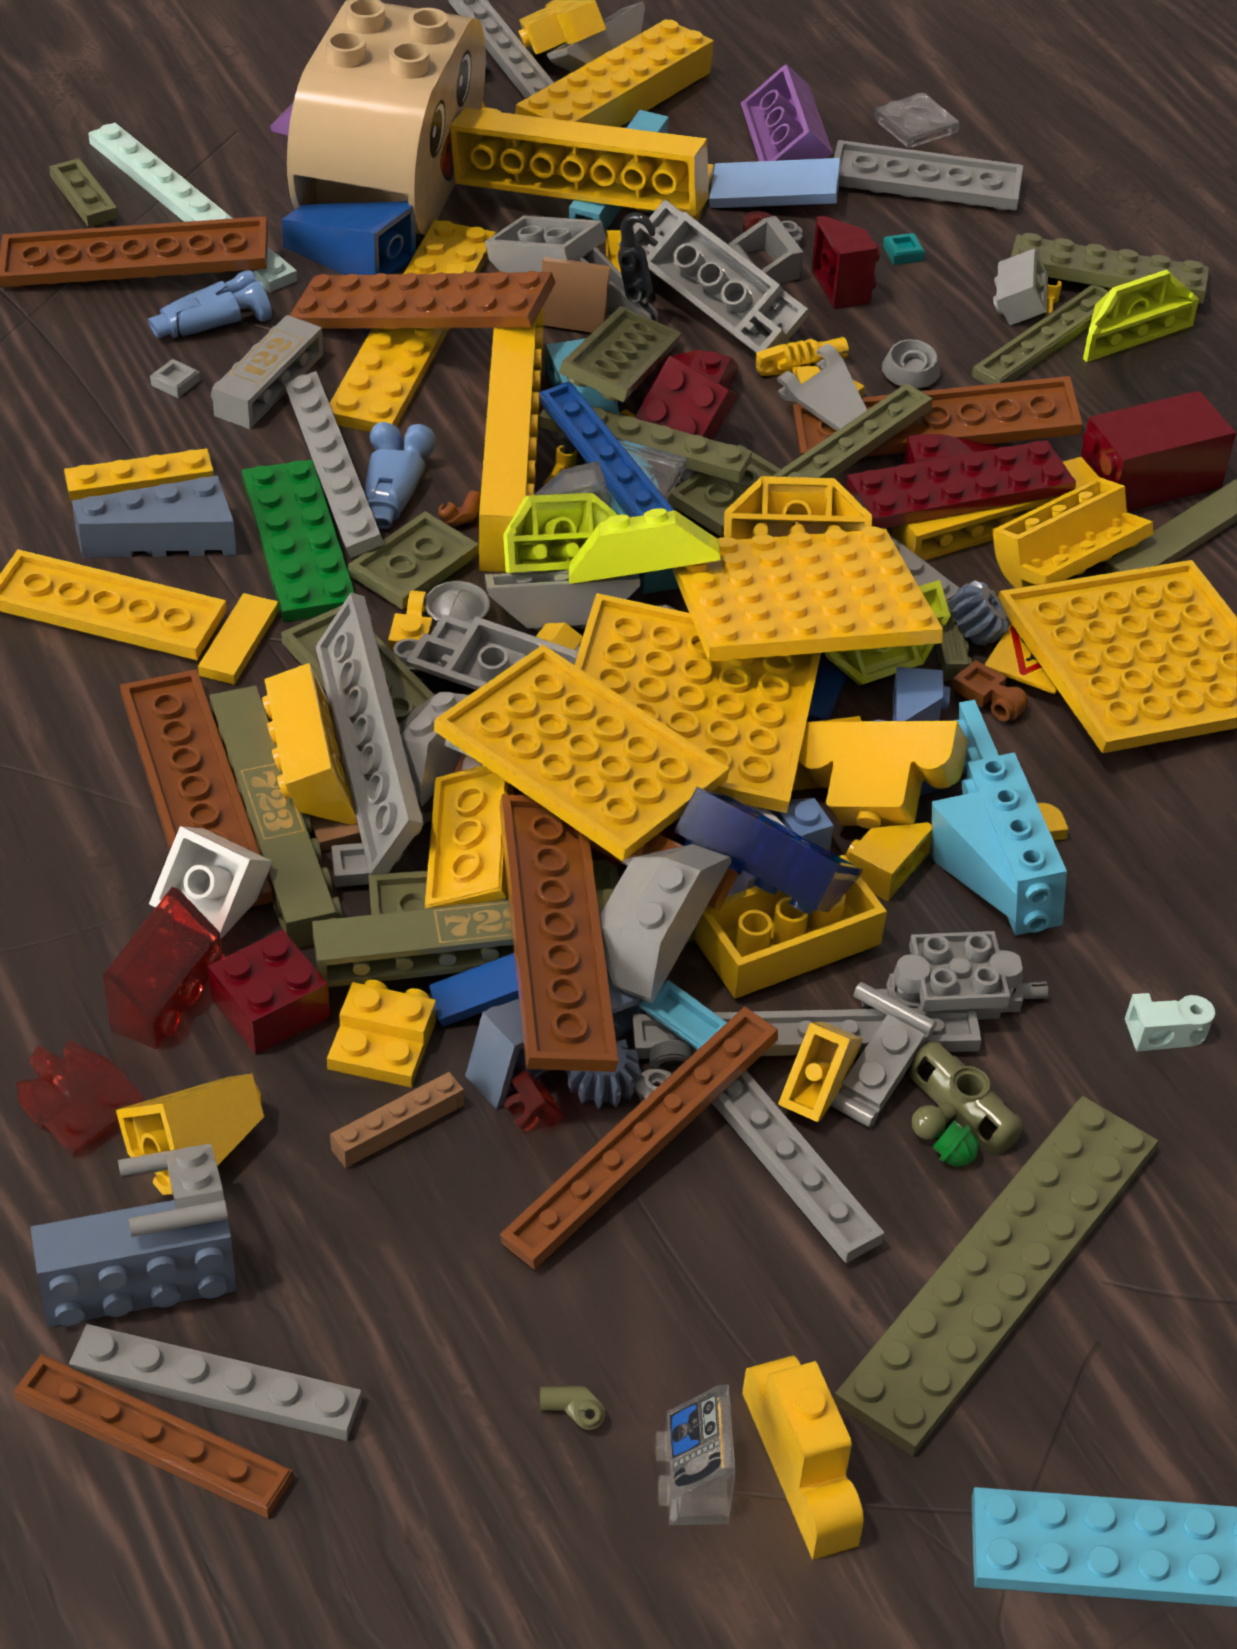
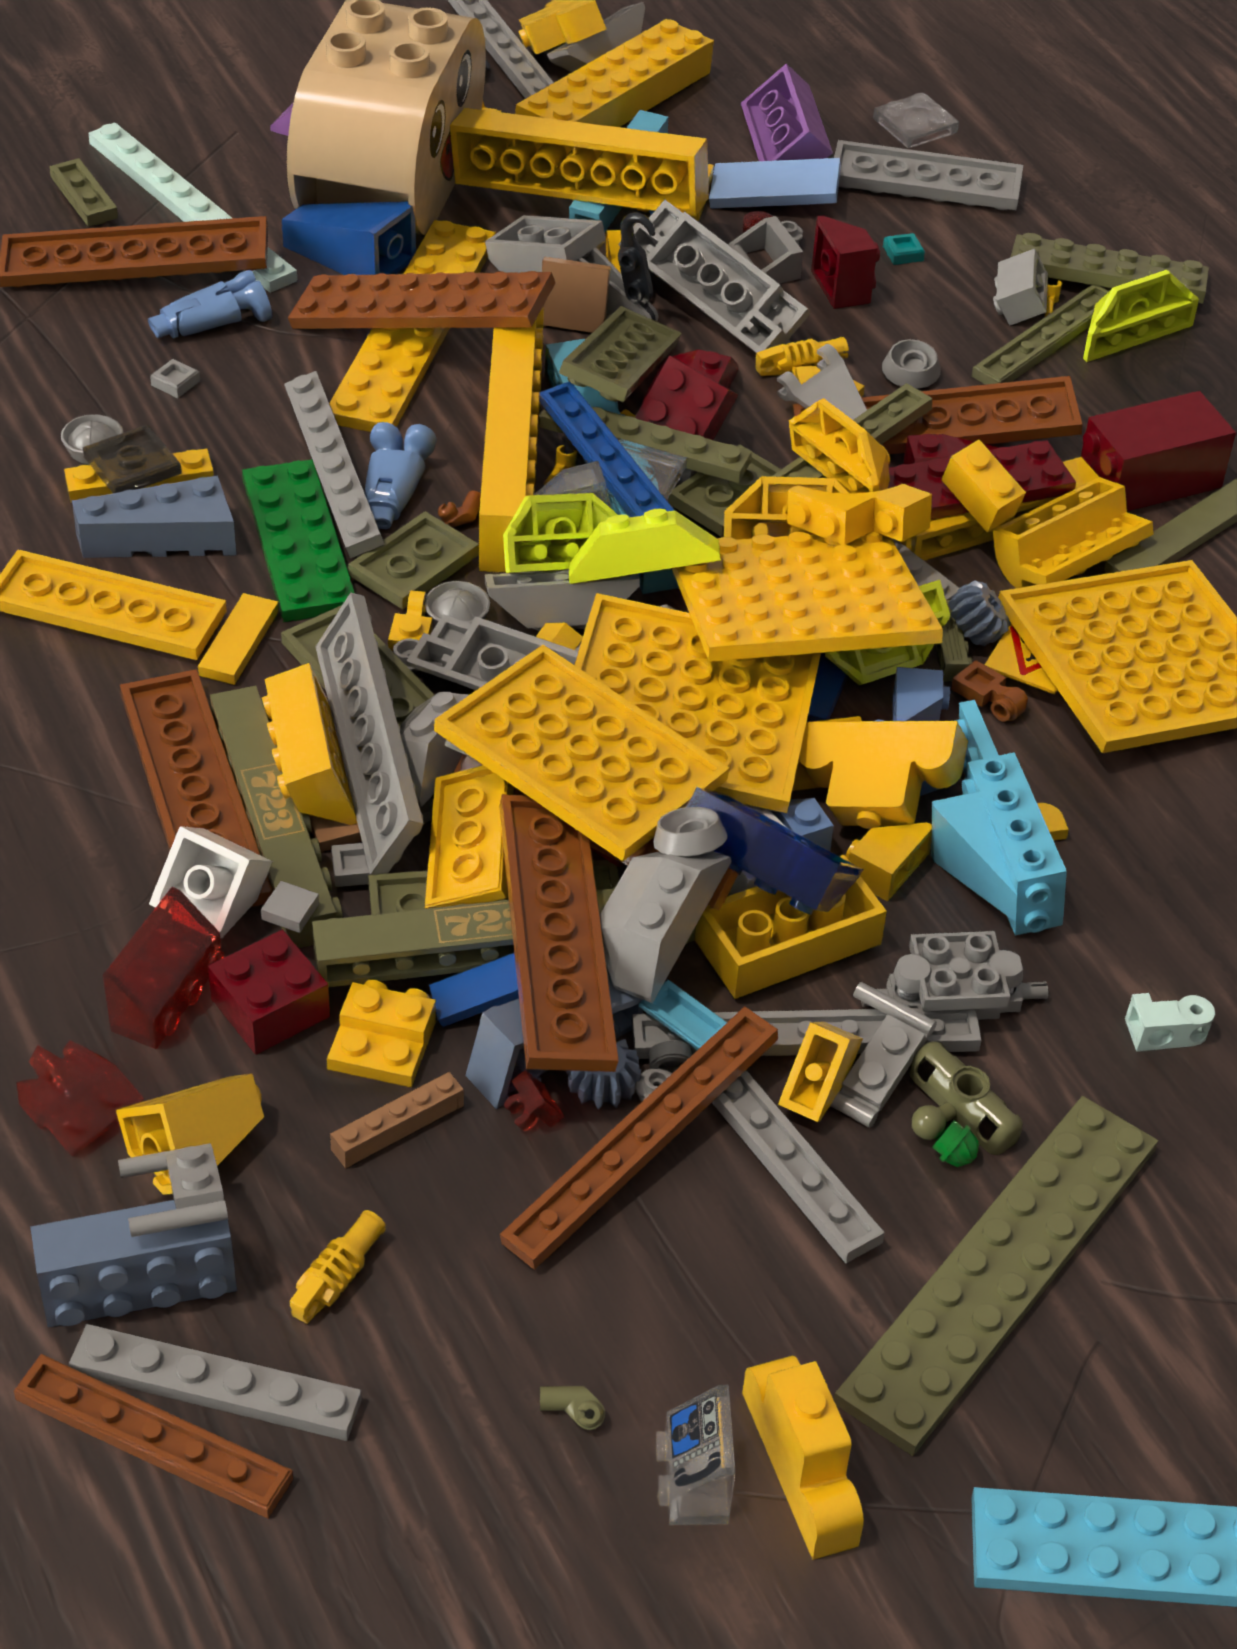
(86, 431): none -> light grey hat
(132, 460): none -> clear smoke tile
(260, 375): light grey brick -> none
(290, 906): none -> light grey tile
(335, 1267): none -> yellow hinge
(689, 832): none -> light grey hat
(840, 448): none -> yellow wedge
(844, 517): none -> yellow arch
(983, 486): none -> yellow brick

